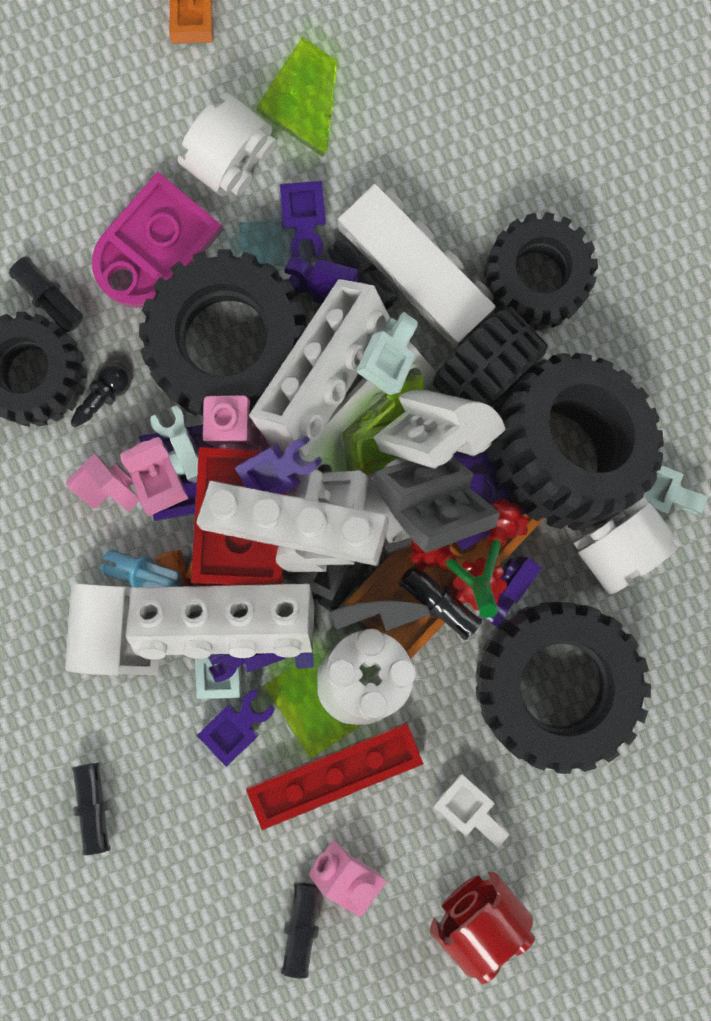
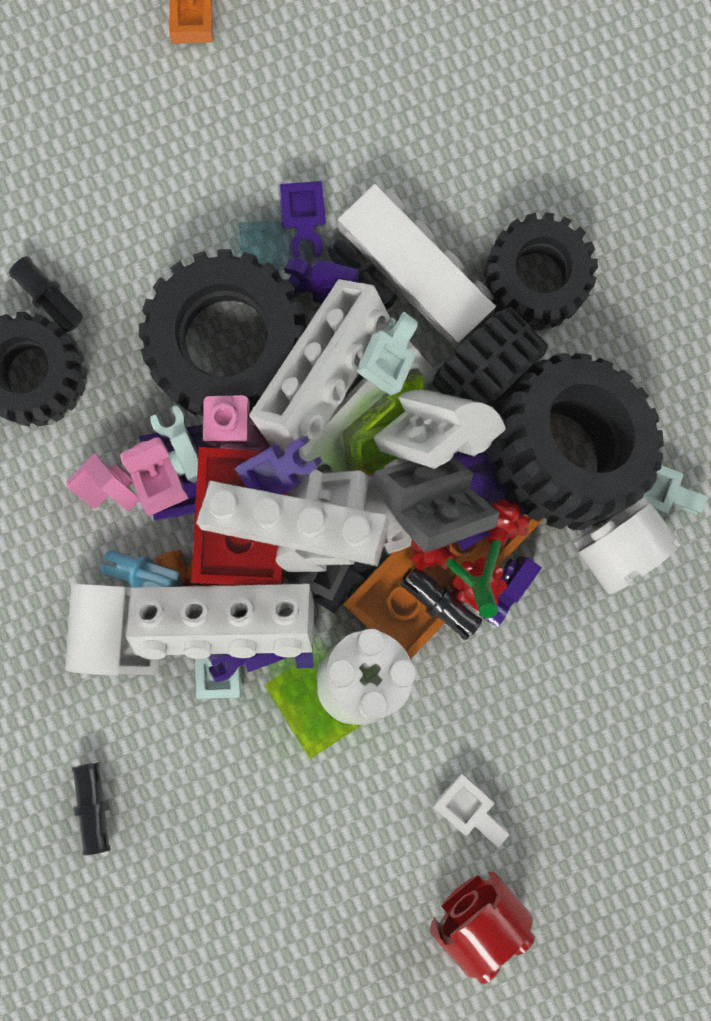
(111, 382): black bar -> none
(150, 238): dark pink plate -> none
(226, 145): white brick -> none
(232, 730): dark purple plate -> none
(301, 930): black pin -> none
(303, 96): clear neon green wing -> none
(334, 776): red plate -> none
(346, 879): bright pink bracket -> none
(392, 612): dark grey slope -> none
(618, 699): black tyre -> none

